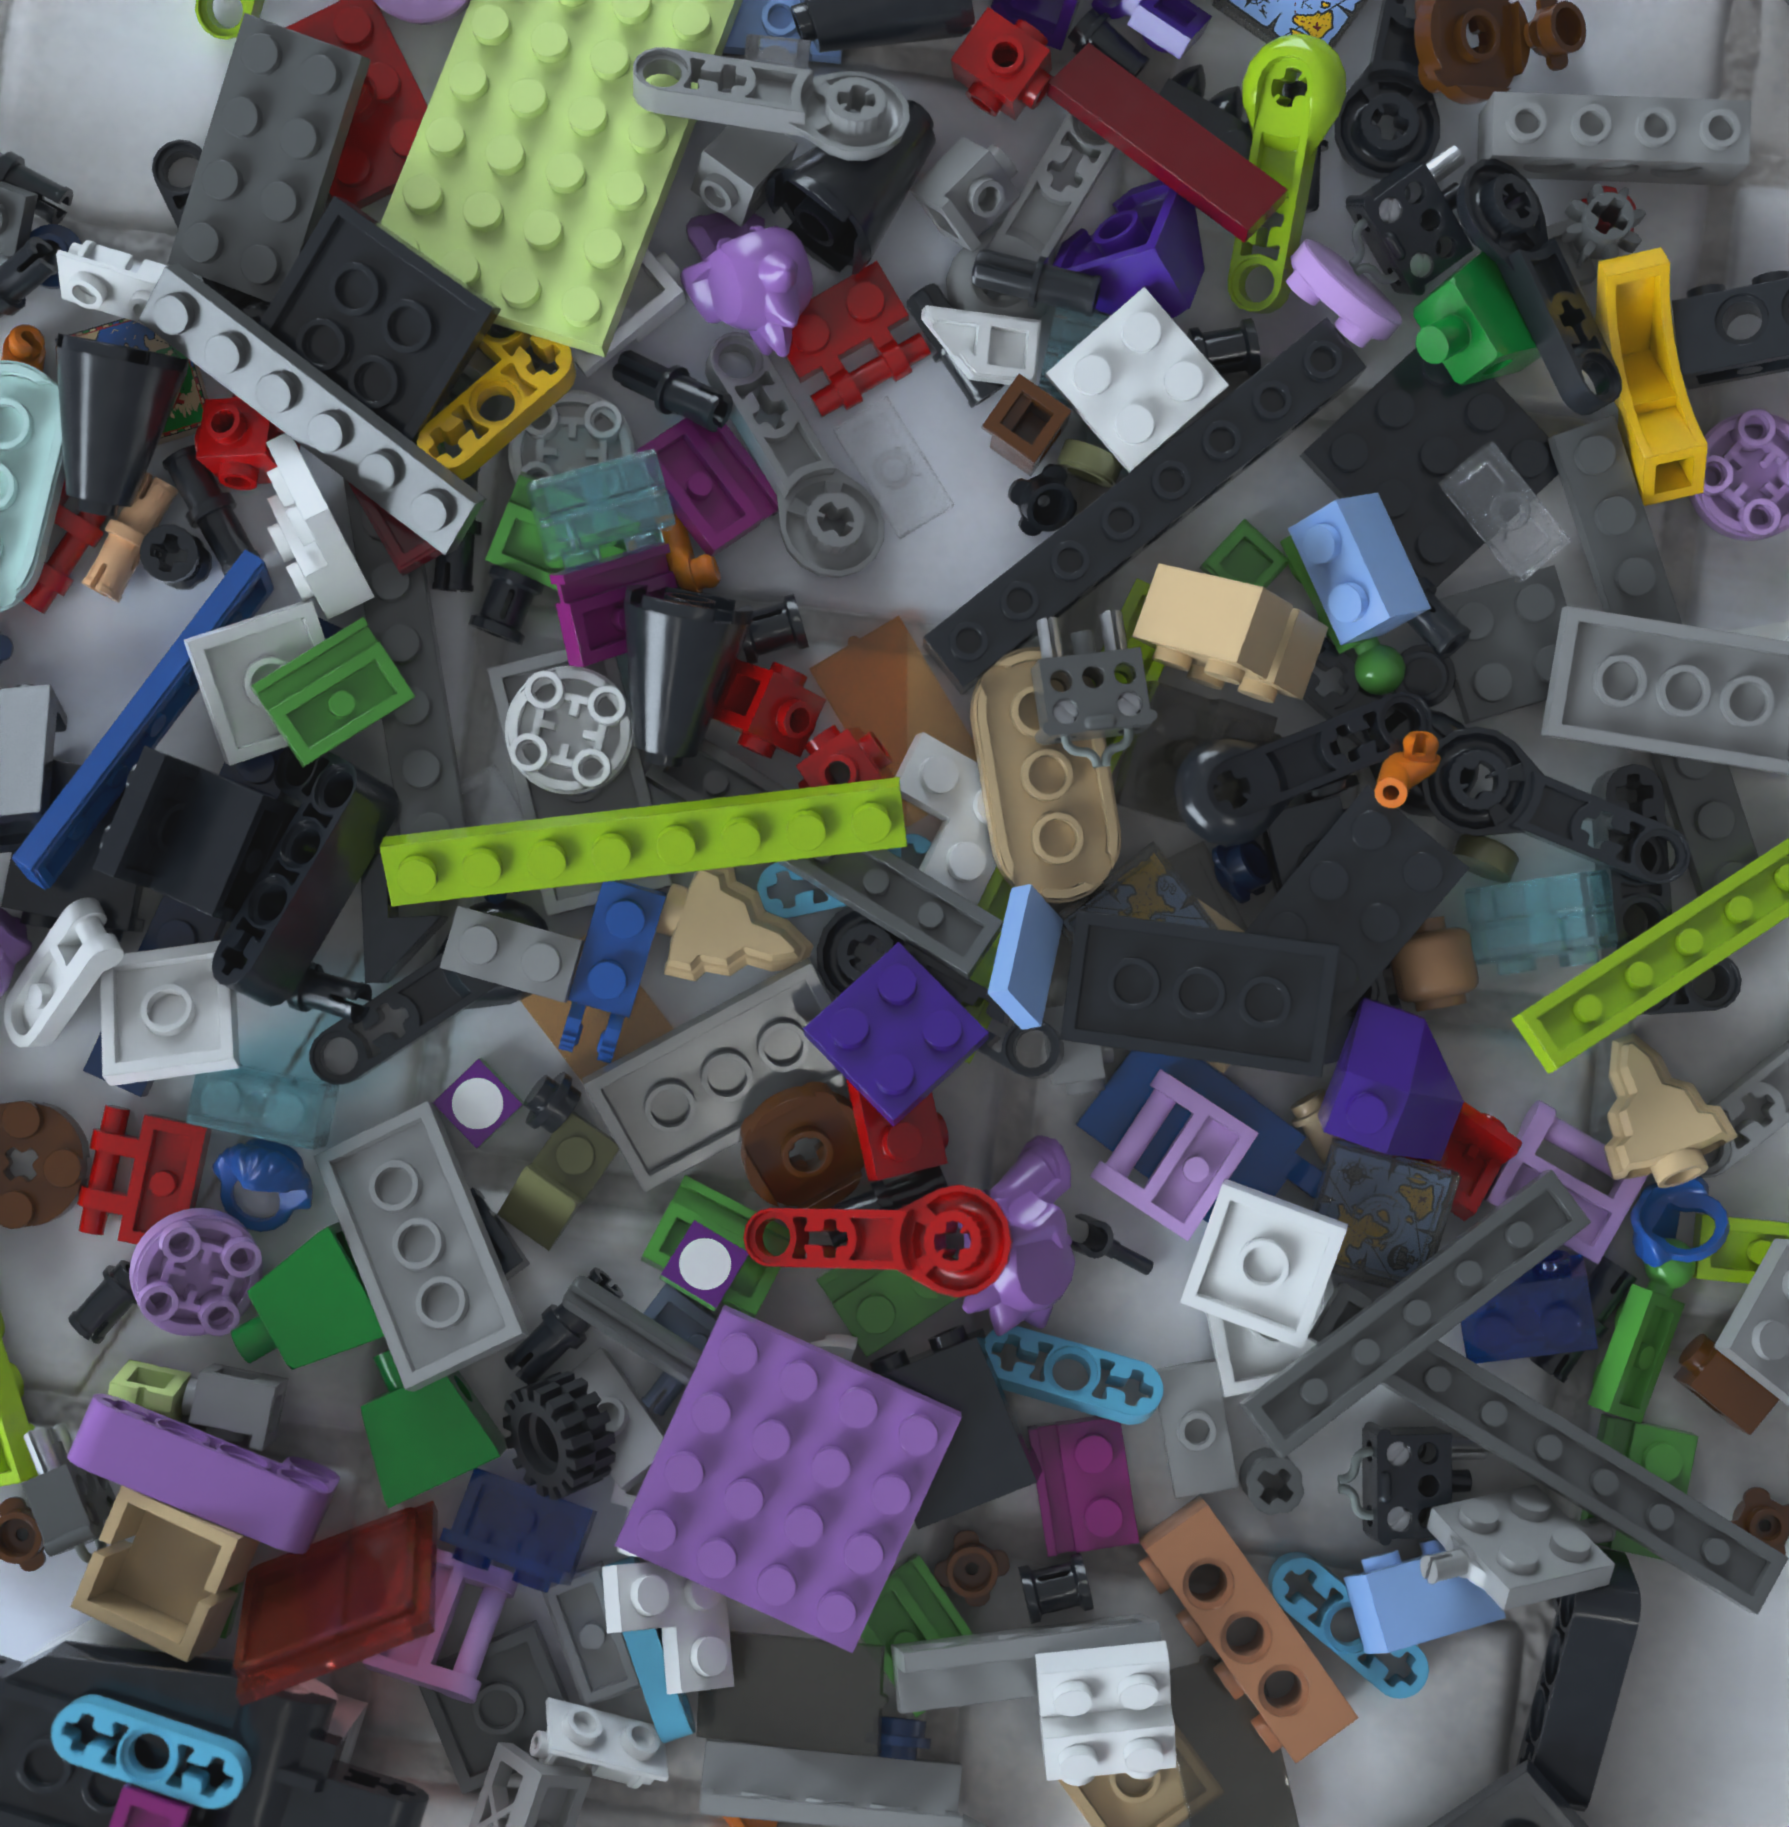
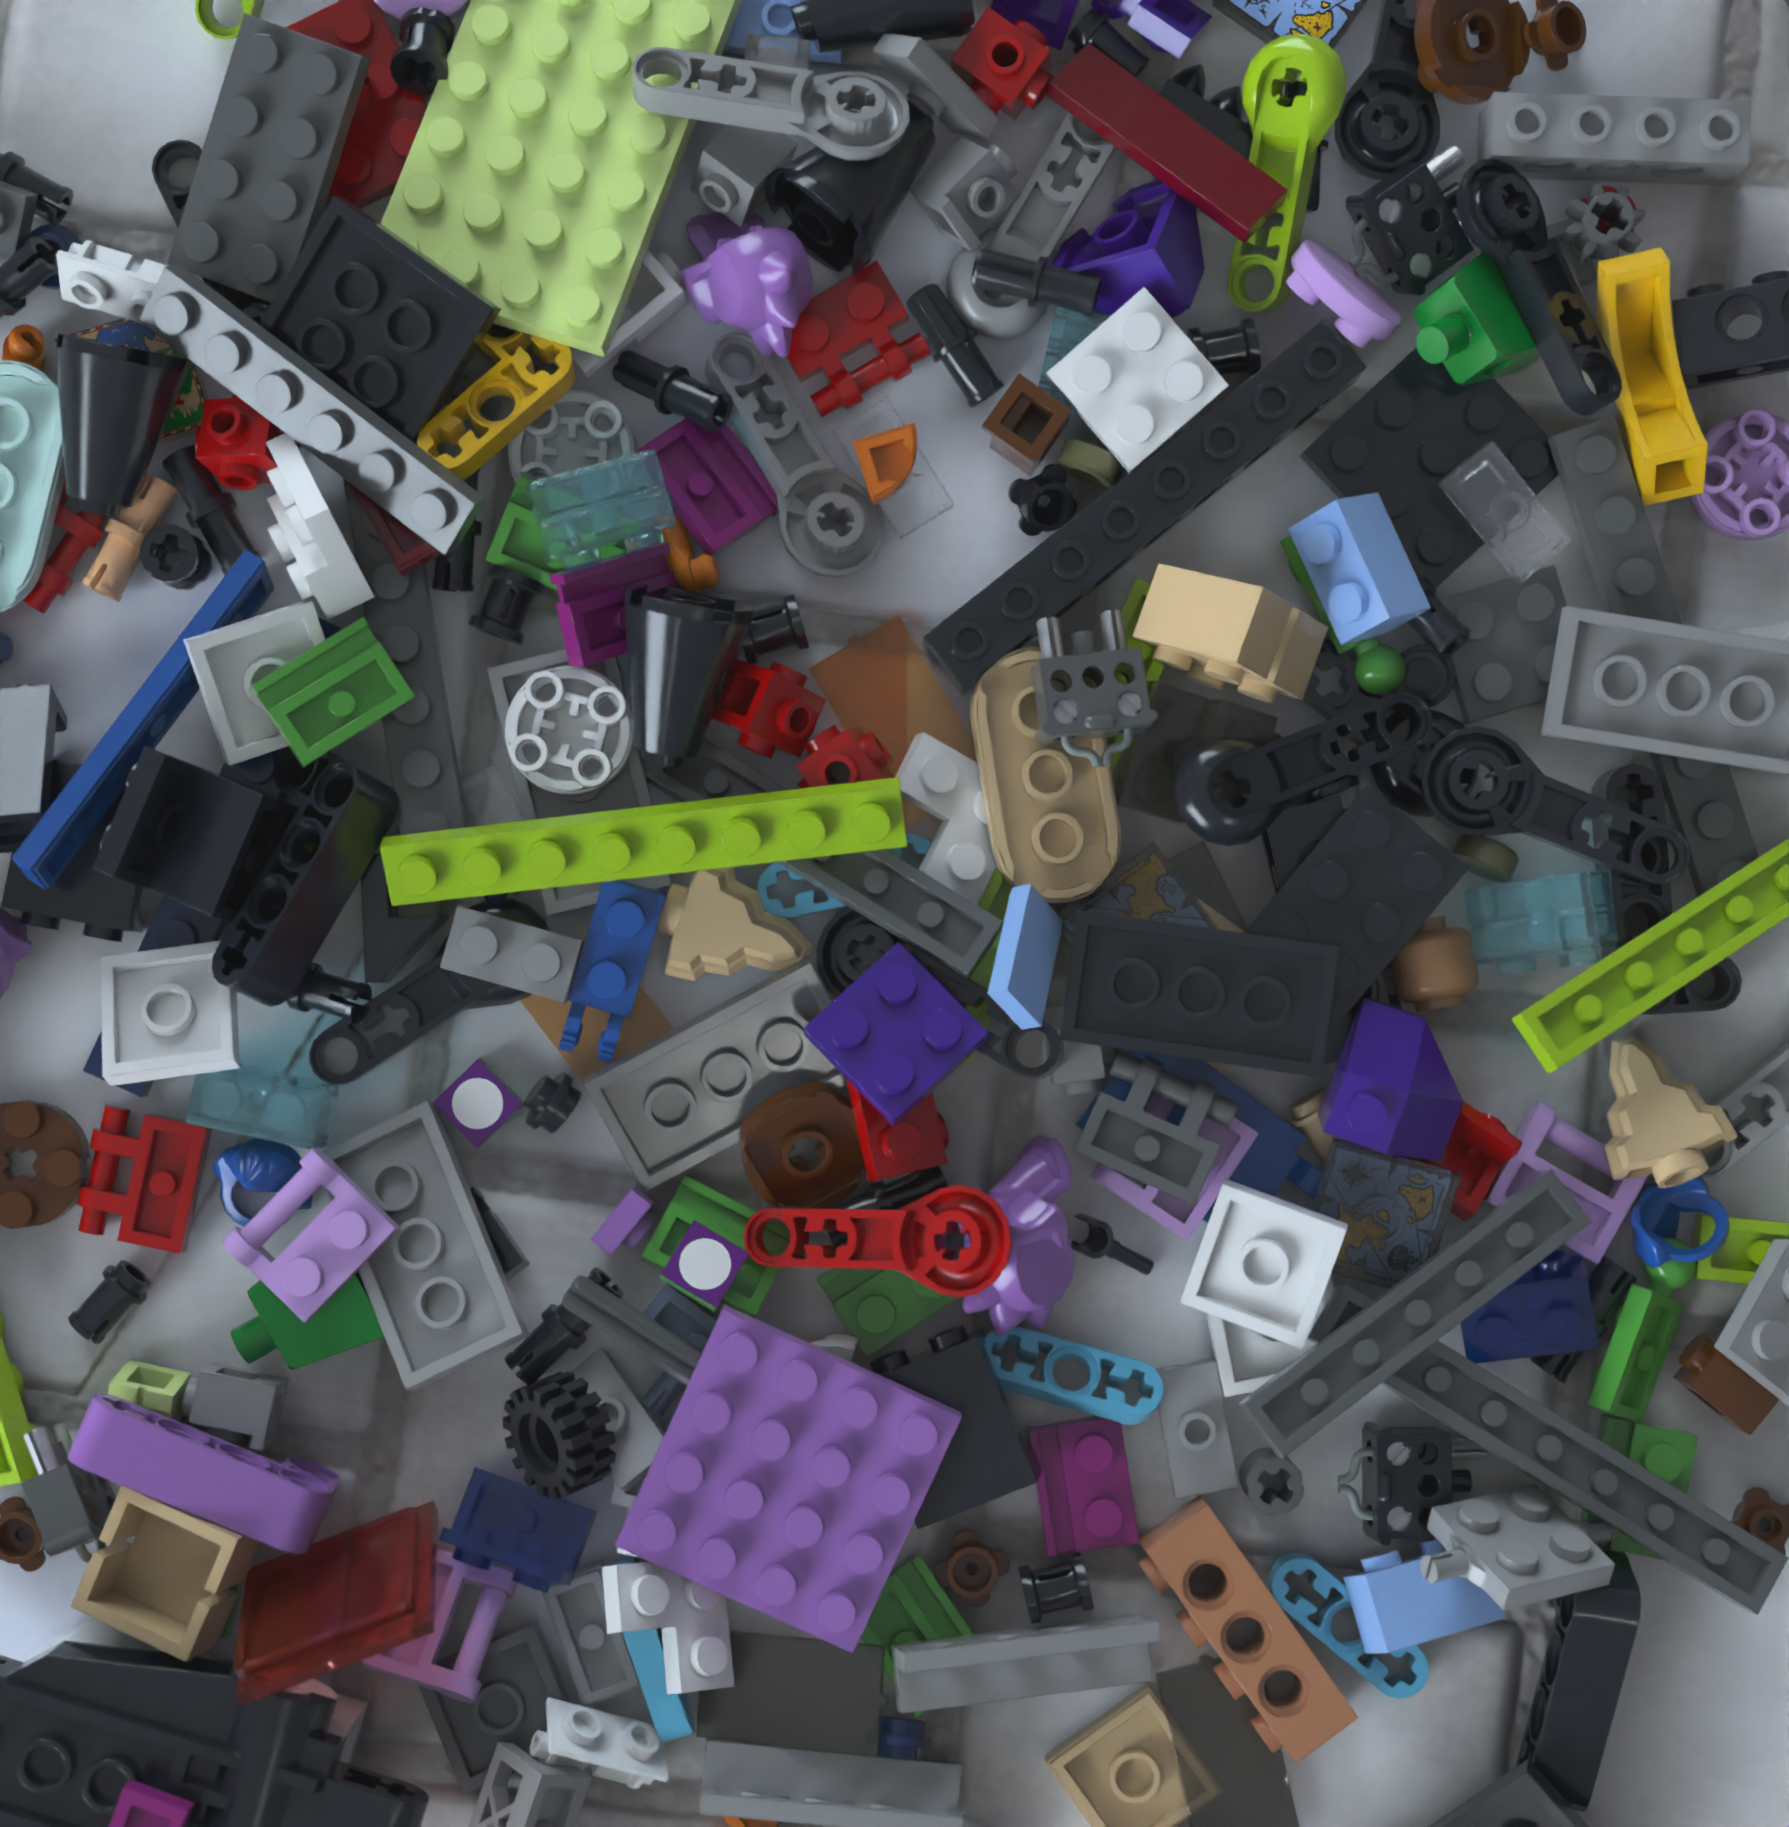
(60, 974): white plate -> none
(108, 1720): medium azure beam -> none
(195, 1272): lavender tile -> none
(326, 1250): none -> lavender plate
(421, 57): none -> black bush
(426, 1433): green torso -> none
(558, 1180): olive slope -> none
(626, 1223): none -> medium lavender plate
(887, 460): none -> orange tile
(935, 86): none -> light grey plate
(987, 344): white tile -> none
(1106, 1712): white plate -> none
(1148, 1146): none -> dark grey plate
(1242, 869): dark blue plate -> none
(1246, 557): bright green tile -> none
(1407, 768): orange arm -> none

